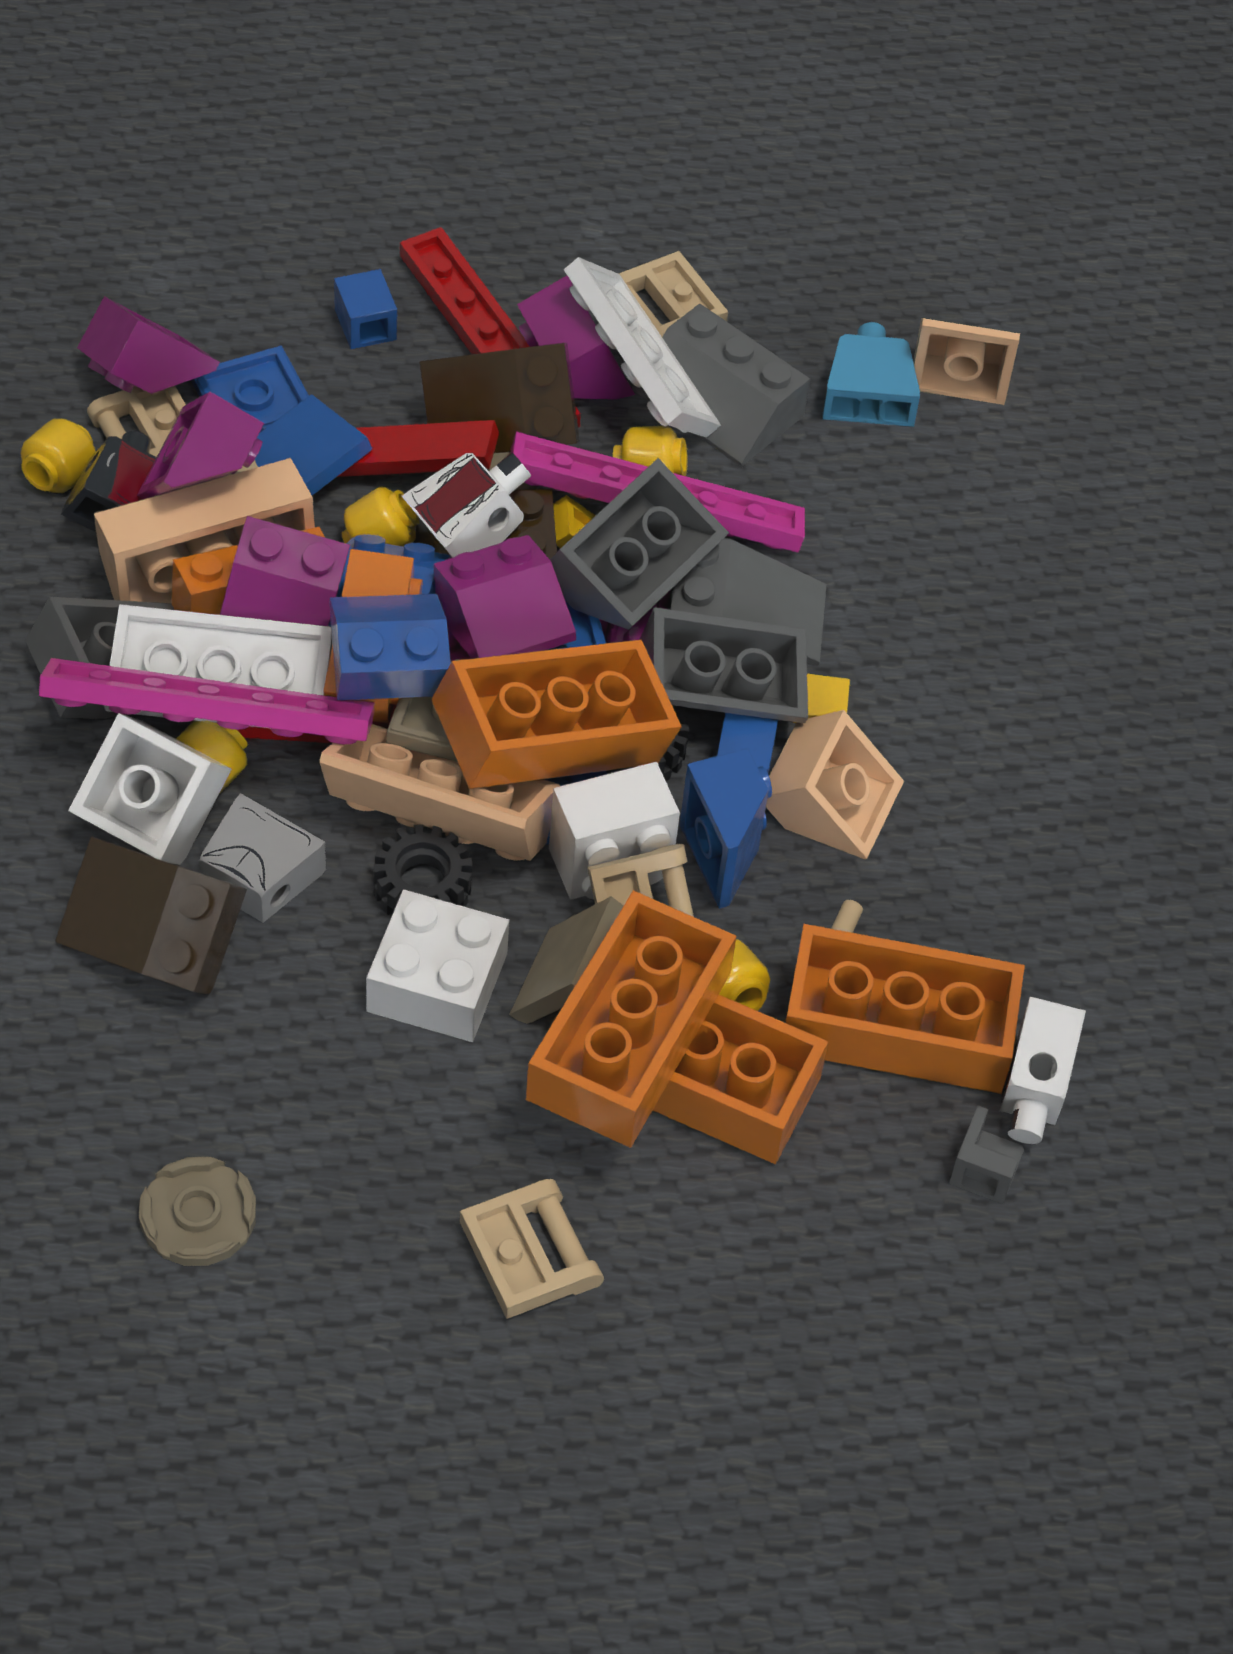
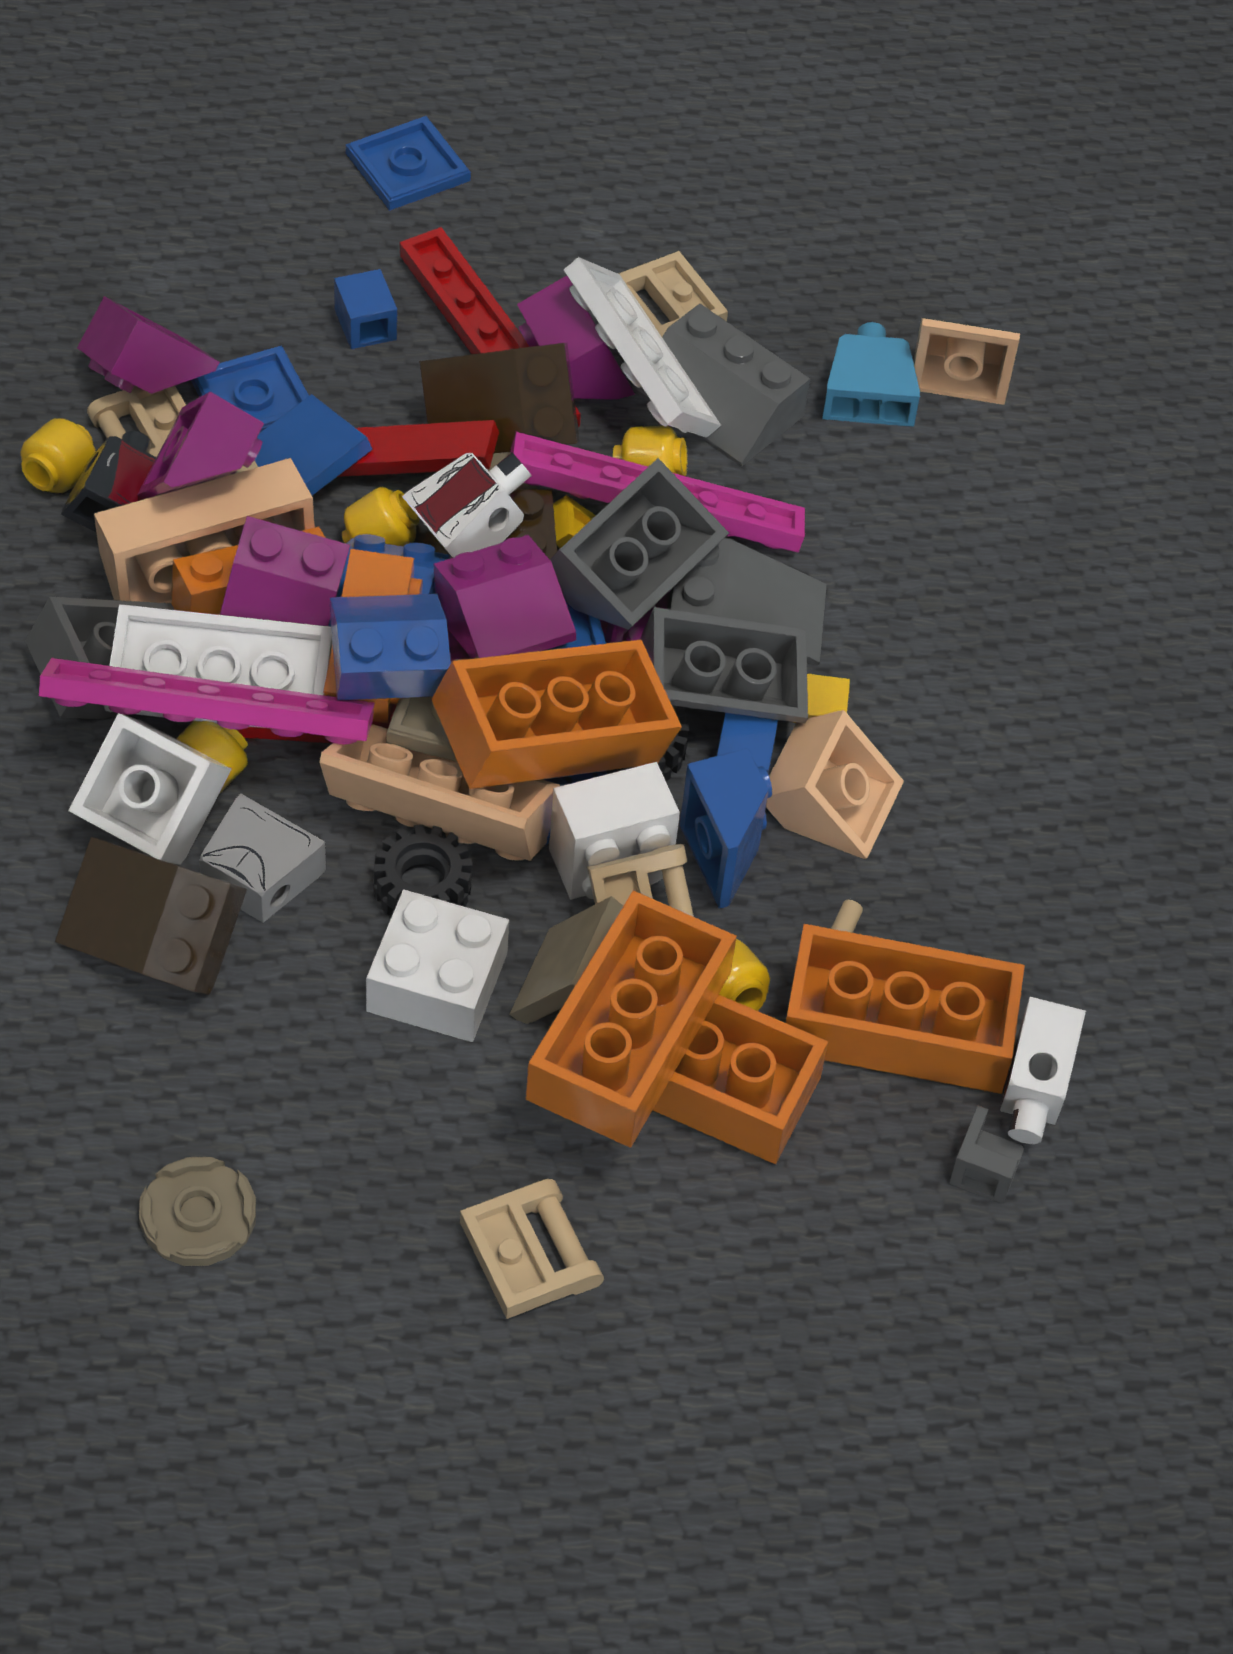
(408, 162): none -> blue tile

